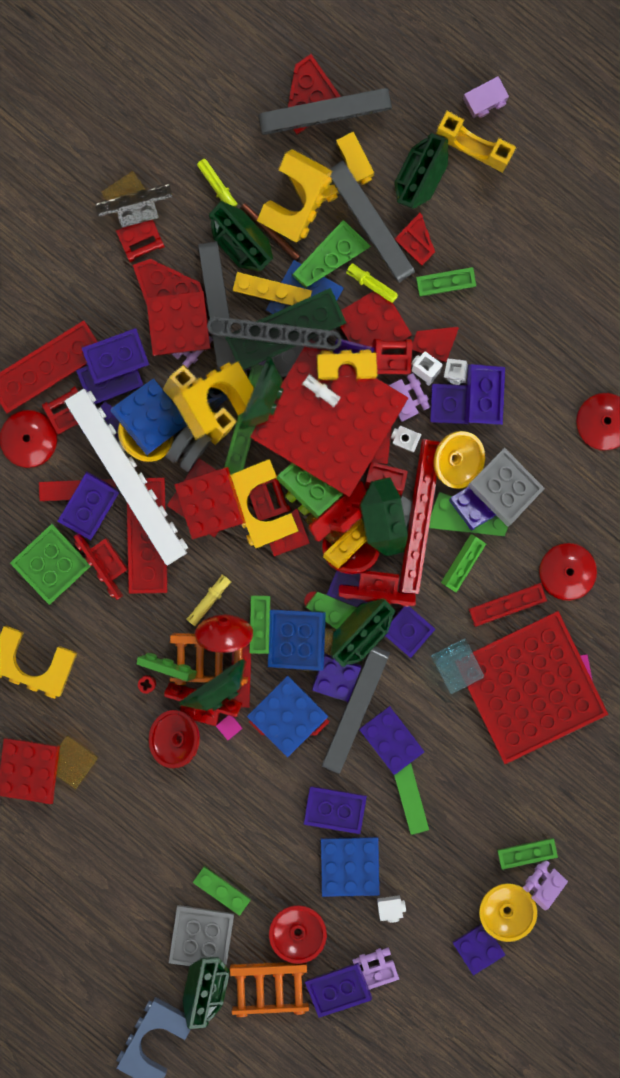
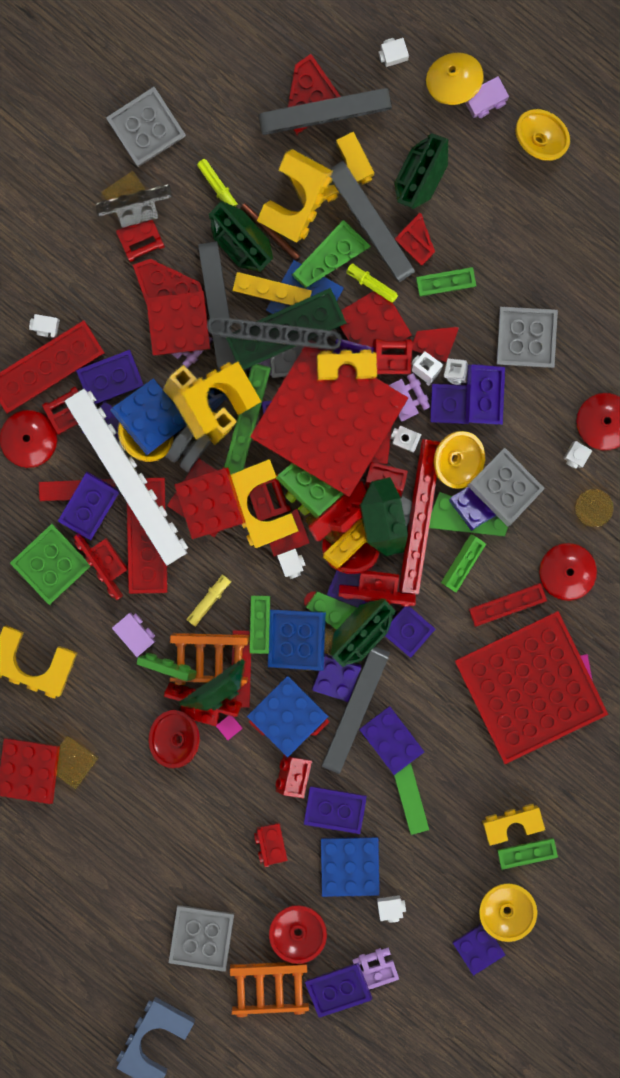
(44, 325): none -> white brick
(115, 356): dark purple plate -> none
(134, 634): none -> lavender brick
(146, 126): none -> light grey plate
(151, 681): red bush -> none
(204, 991): dark green wedge -> none
(221, 890): bright green plate -> none
(224, 633): red dish -> none
(263, 396): dark green wedge -> none
(271, 844): none -> red bracket
(291, 563): none -> white brick
(293, 776): none -> bracket
(321, 390): white pin -> none
(393, 52): none -> white brick
(455, 86): none -> yellow dish
(457, 666): clear light blue bracket -> none
(493, 154): yellow arch -> none
(496, 826): none -> yellow arch
(527, 337): none -> light grey plate
(542, 134): none -> yellow dish
(549, 889): lavender plate -> none
(577, 455): none -> white brick
(594, 508): none -> clear yellow tile

